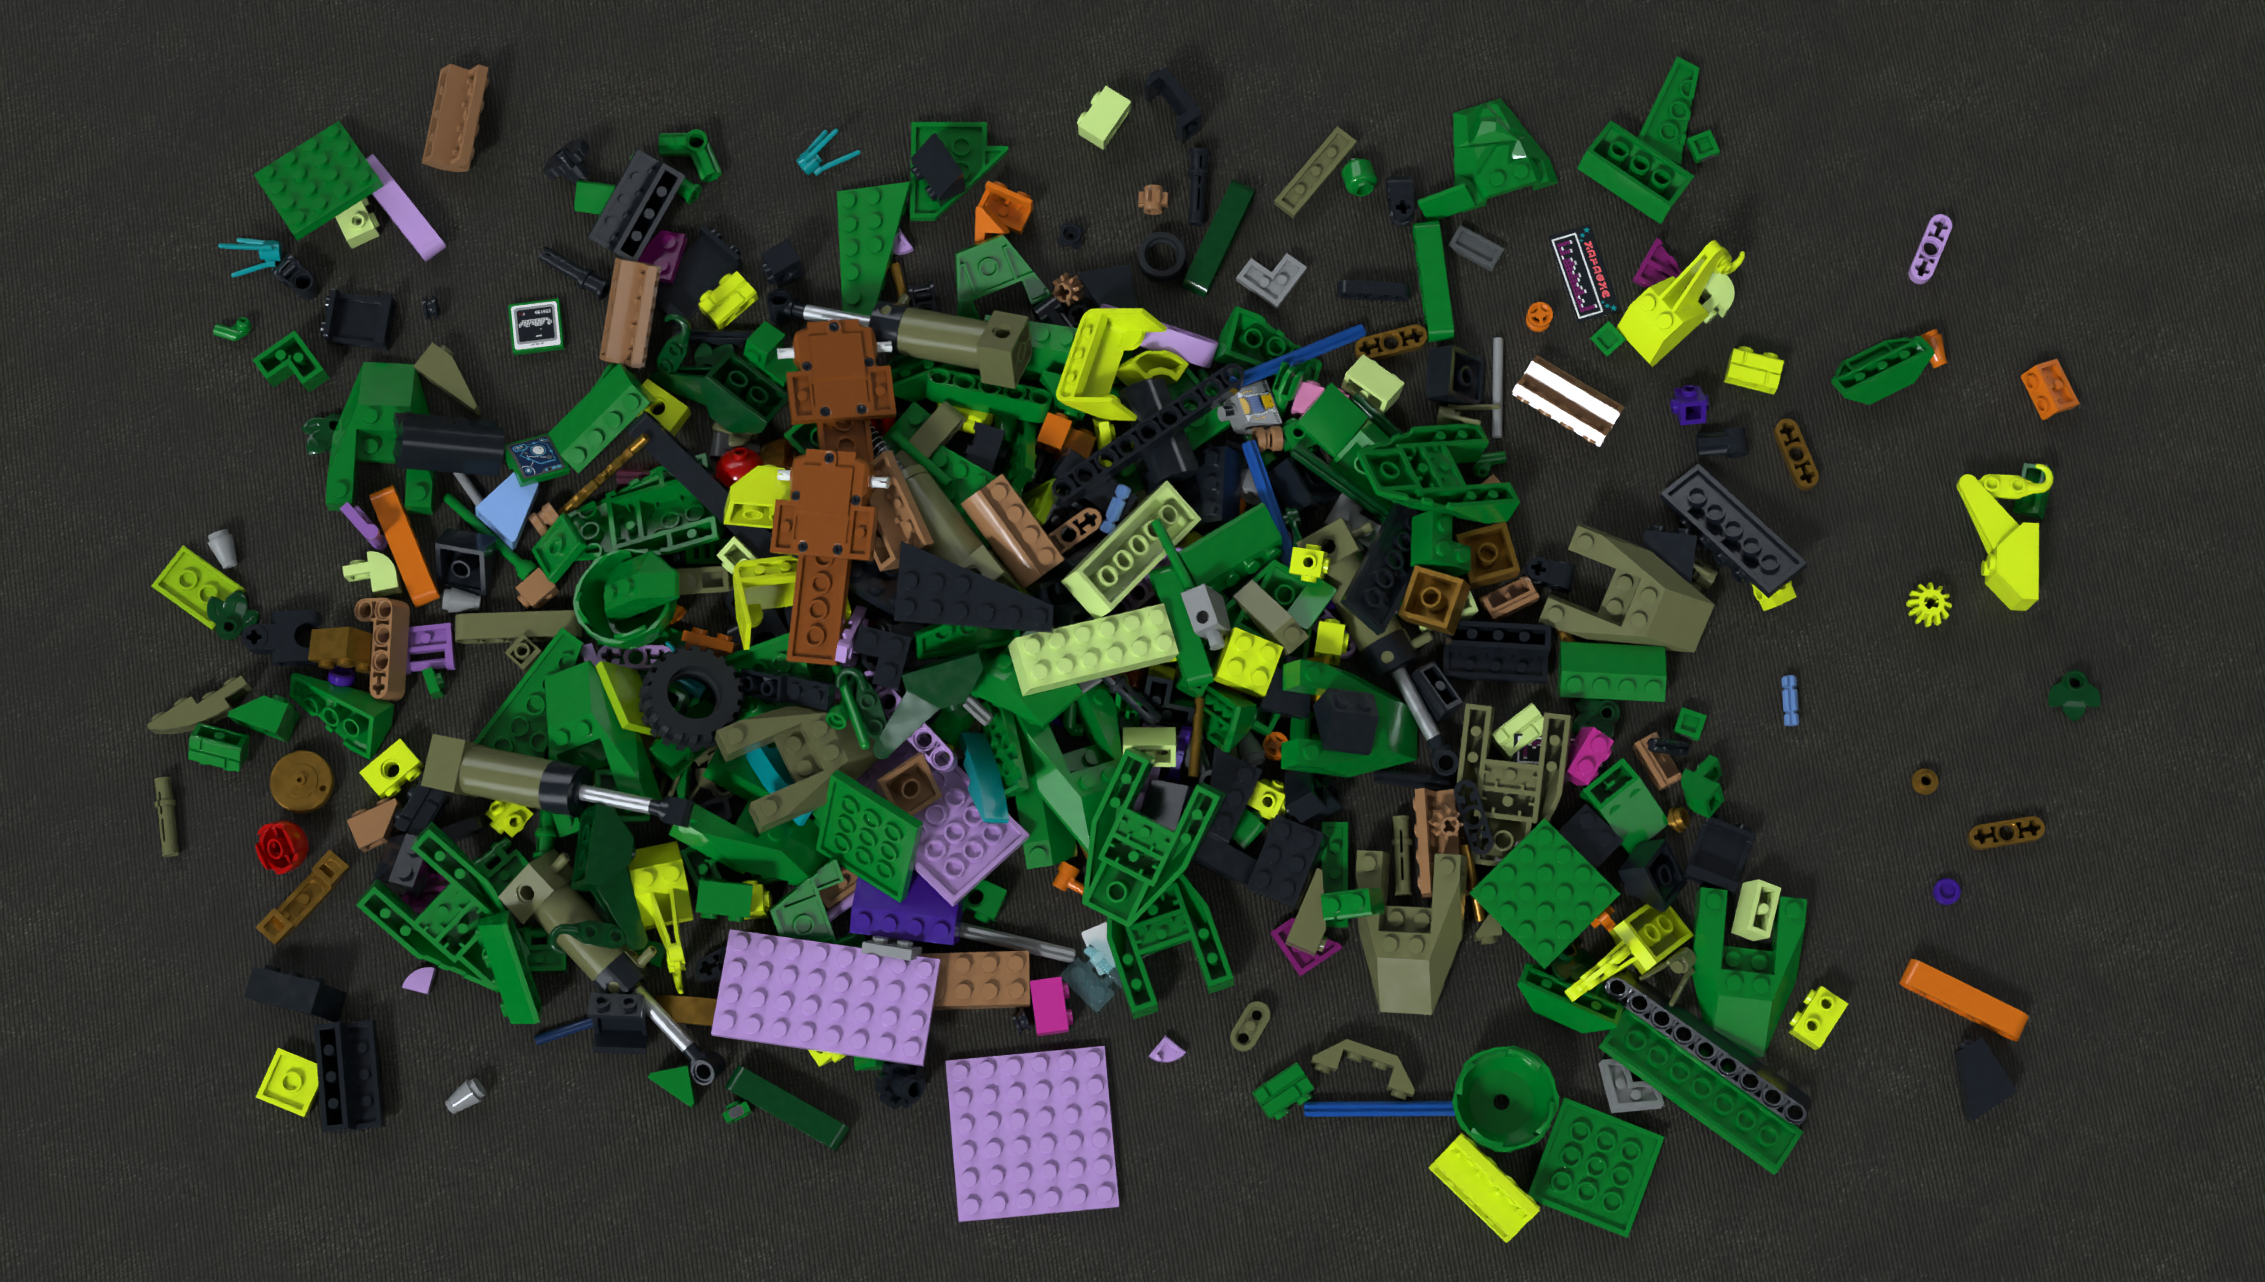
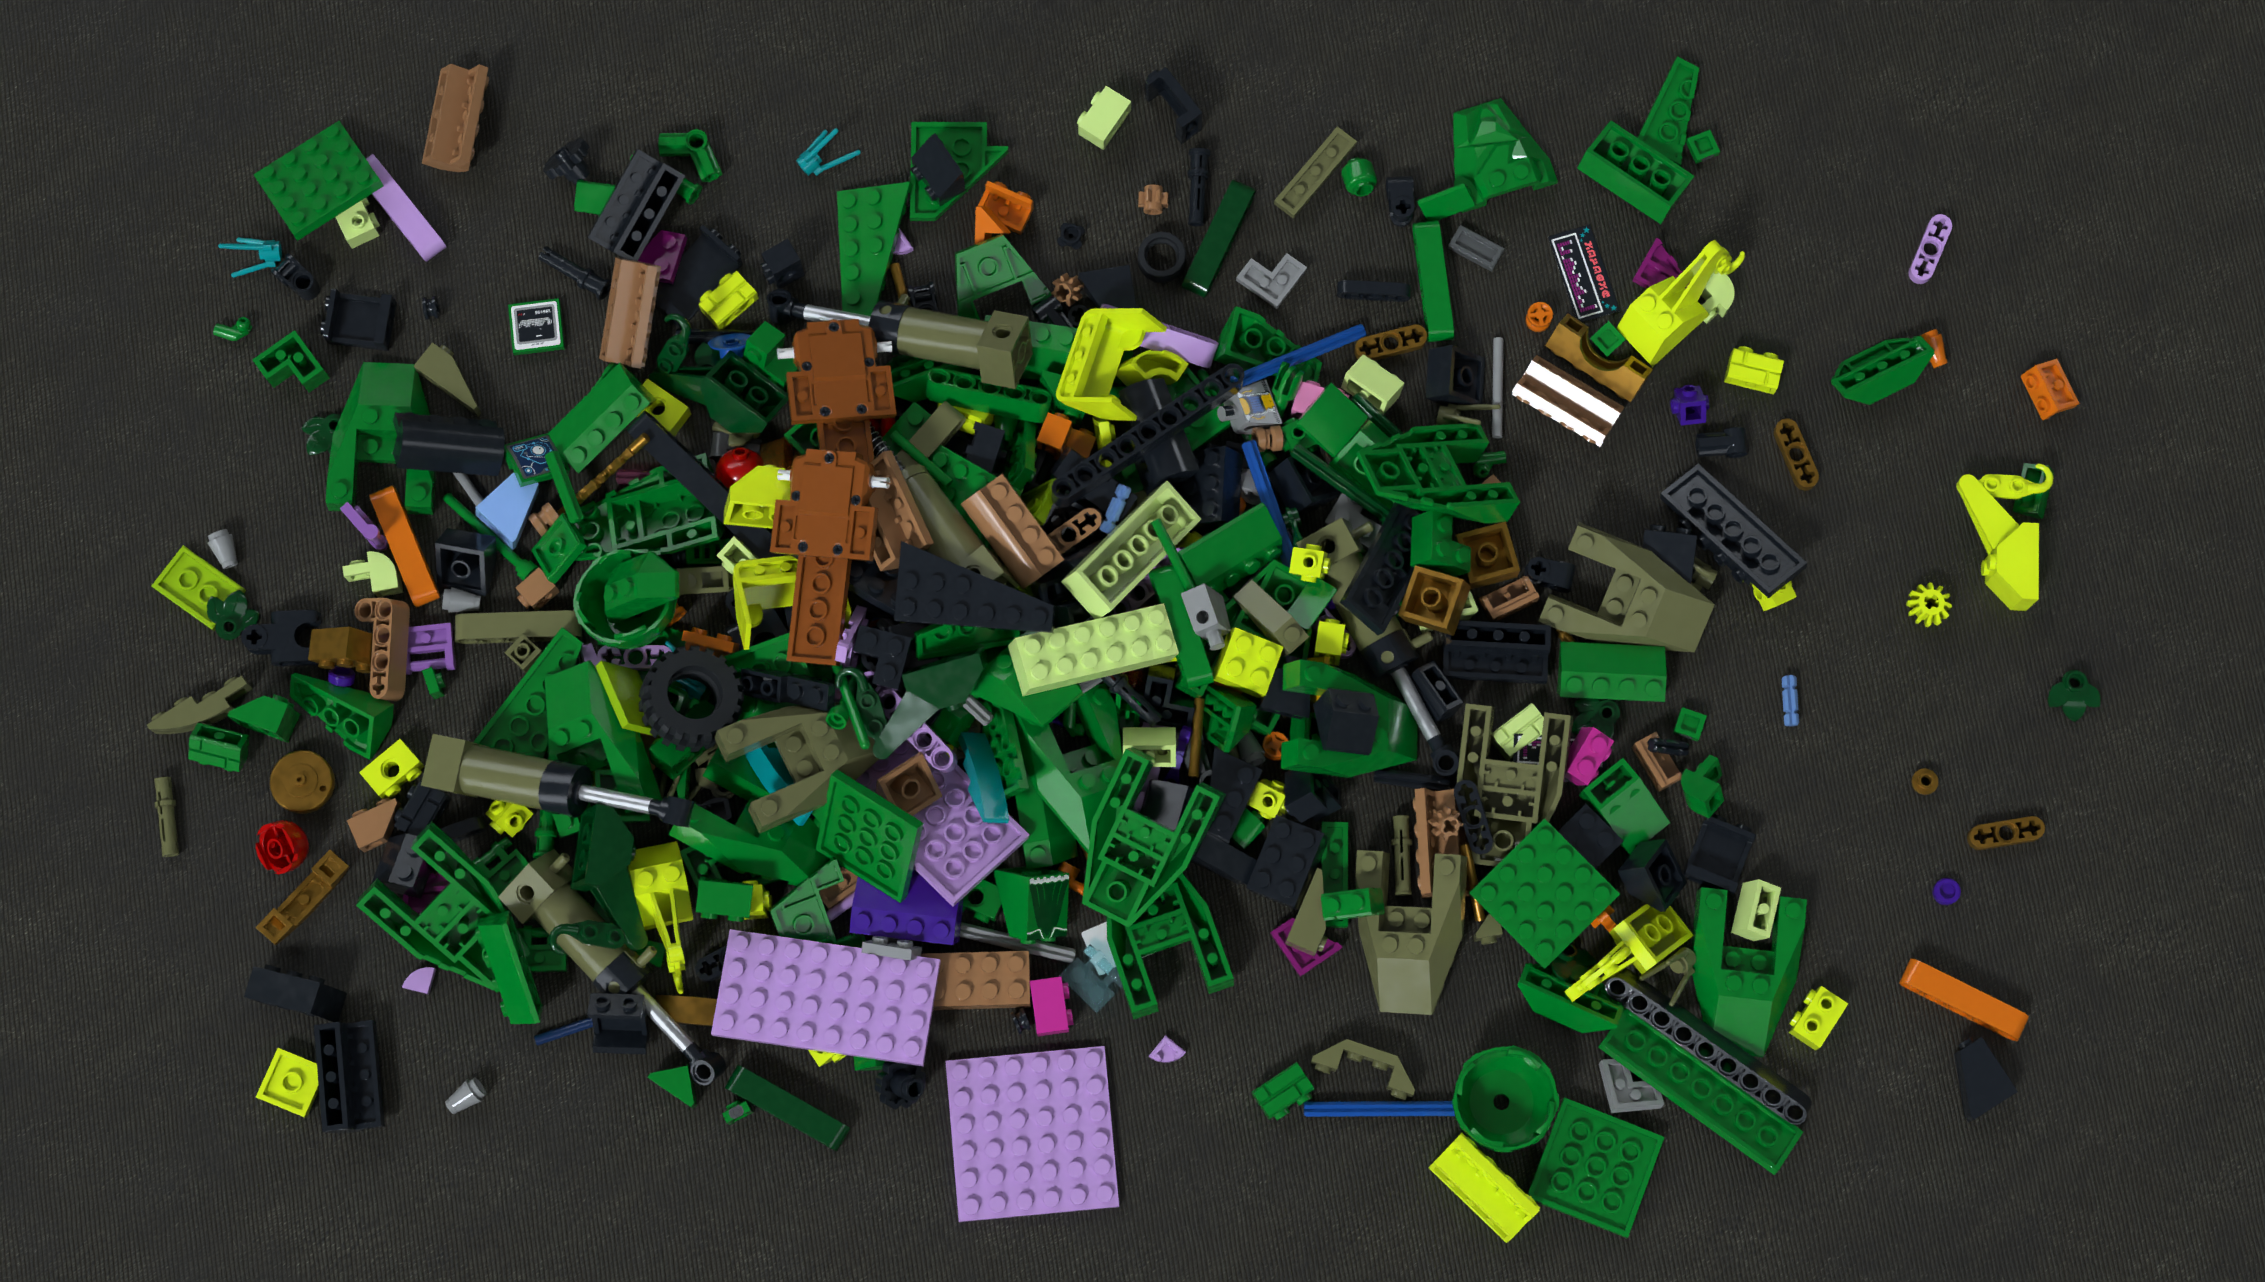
(564, 487): none -> green axle
(734, 342): none -> blue piece
(1034, 902): none -> green slope
(1249, 1026): olive plate -> none
(1572, 343): none -> pearl gold arch
(1678, 819): pearl gold plate -> none

